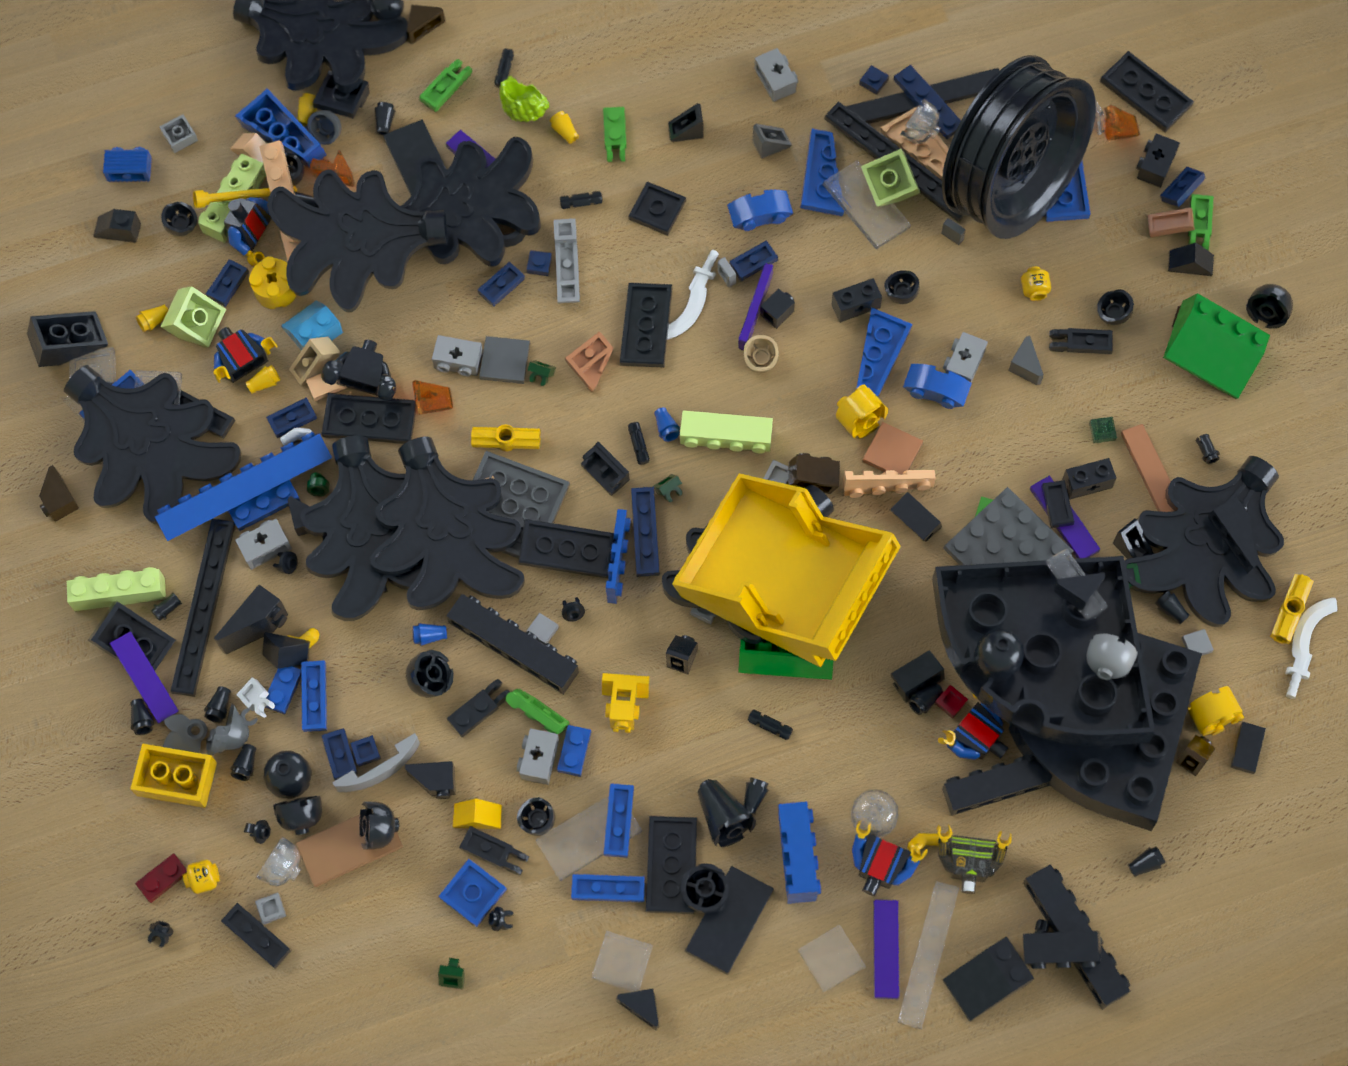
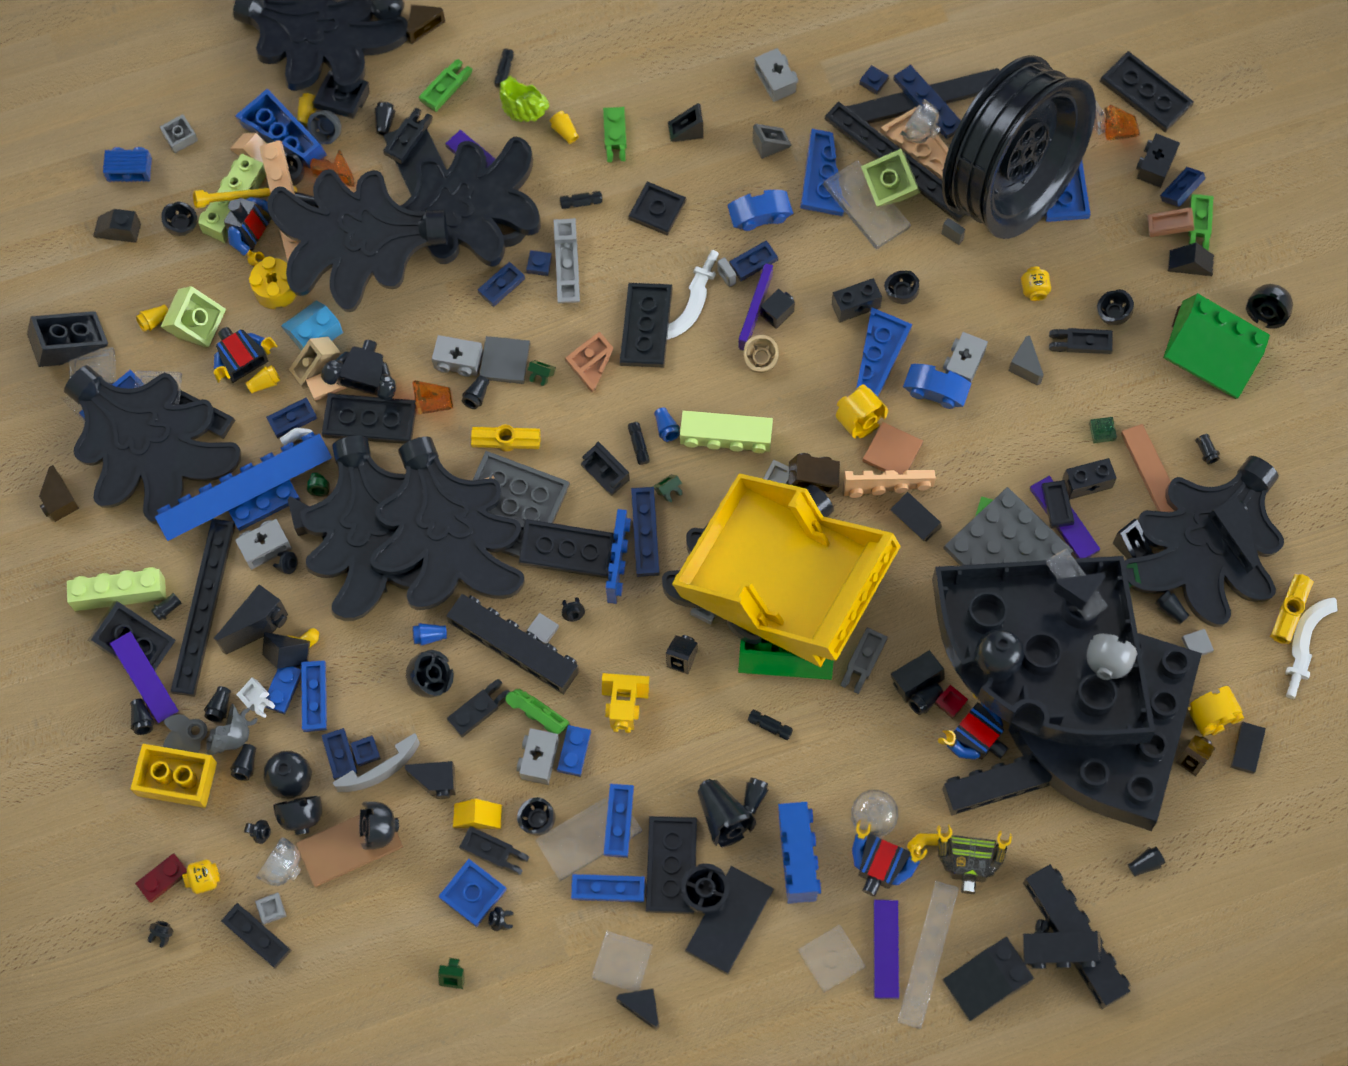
(227, 282): dark blue plate -> none
(407, 136): none -> black hinge
(475, 393): none -> black cone
(865, 658): none -> dark grey hinge

